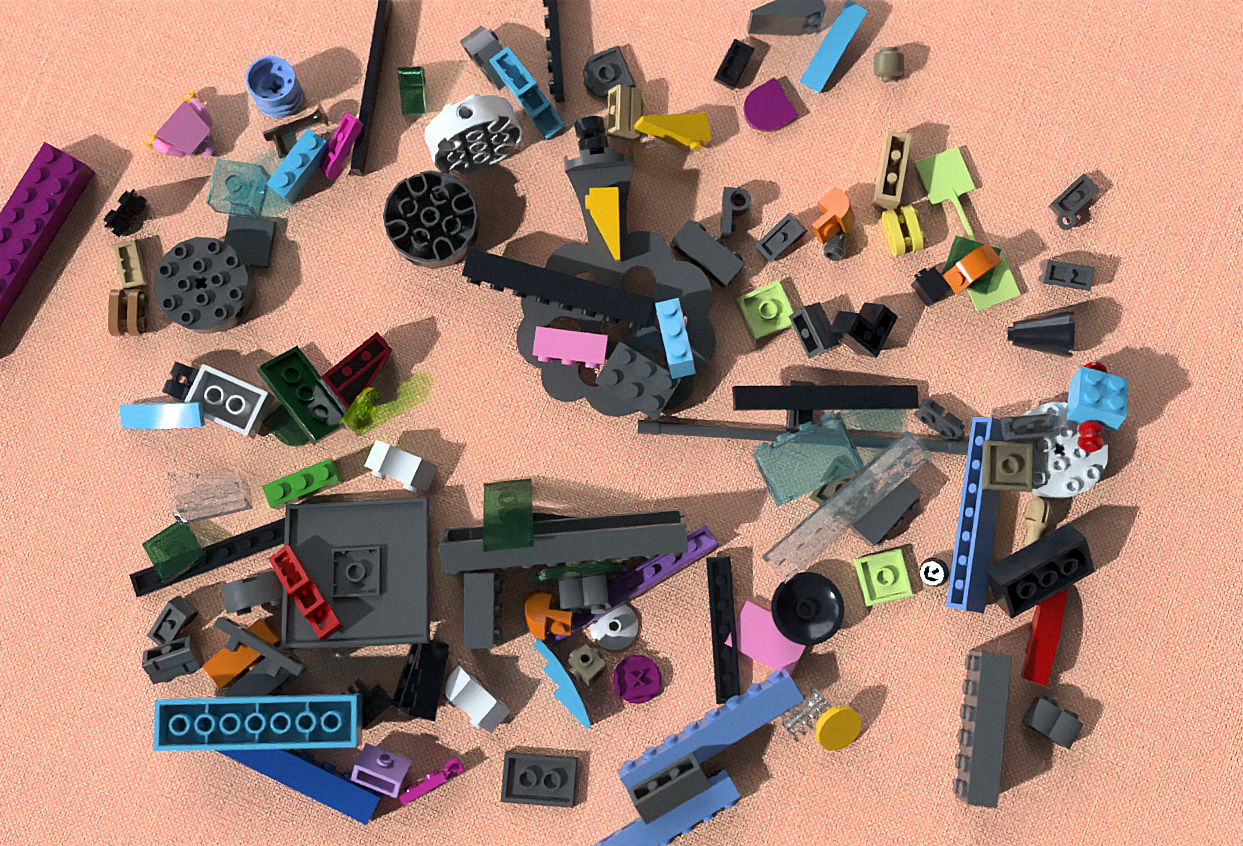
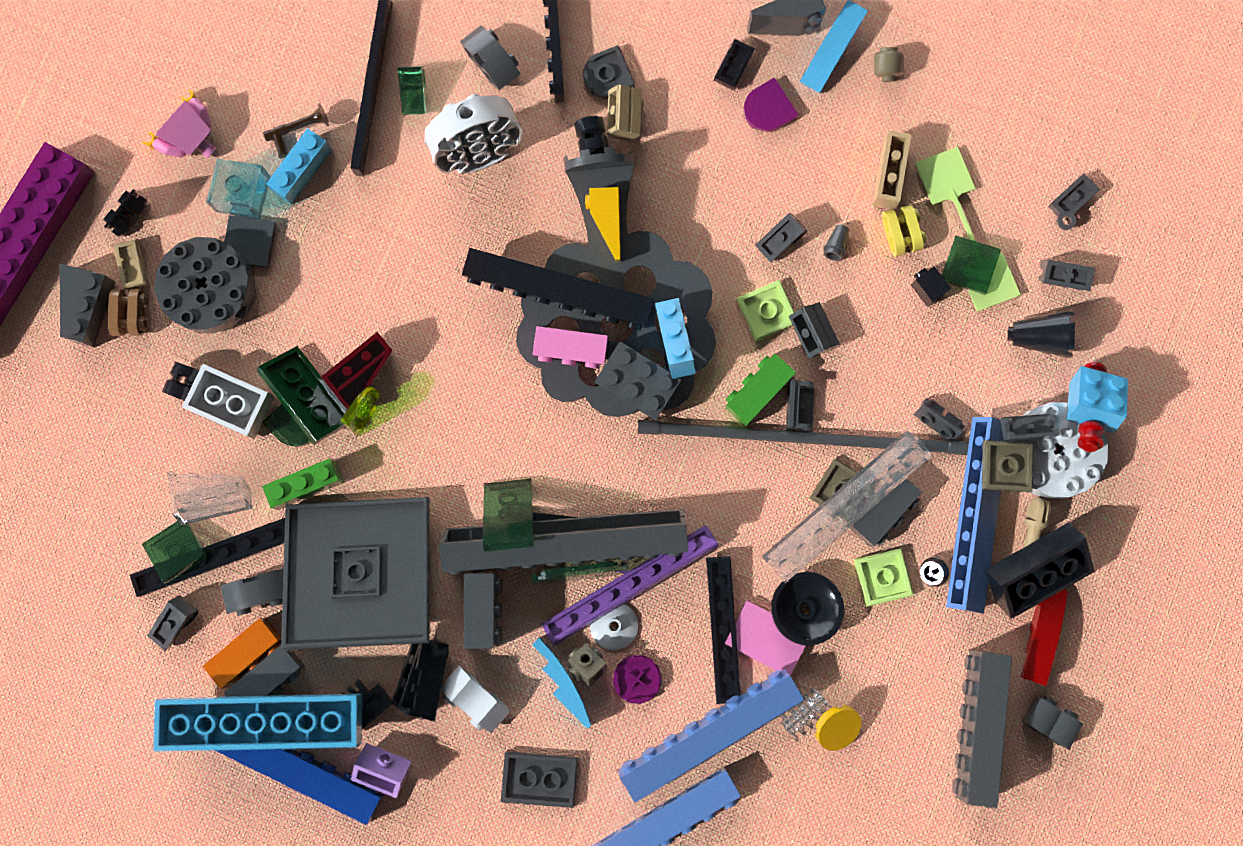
(82, 304): none -> dark grey wedge
(162, 415): medium azure slope -> none
(172, 660): dark grey brick -> none
(240, 635): dark grey hinge -> none
(274, 86): light blue wheel -> none
(305, 592): red slope -> none
(340, 145): dark pink hinge -> none
(400, 465): white brick -> none
(421, 199): dark grey brick -> none
(434, 780): dark pink hinge -> none
(527, 93): medium azure slope -> none
(542, 619): orange brick -> none
(585, 595): dark grey brick -> none
(668, 788): dark grey brick -> none
(680, 130): yellow slope -> none
(707, 253): dark grey brick -> none
(729, 209): dark grey plate -> none
(759, 389): none -> bright green brick
(807, 458): clear light blue windscreen -> none
(825, 397): black tile -> none
(836, 216): orange brick -> none
(865, 330): black brick -> none
(972, 268): orange brick -> none

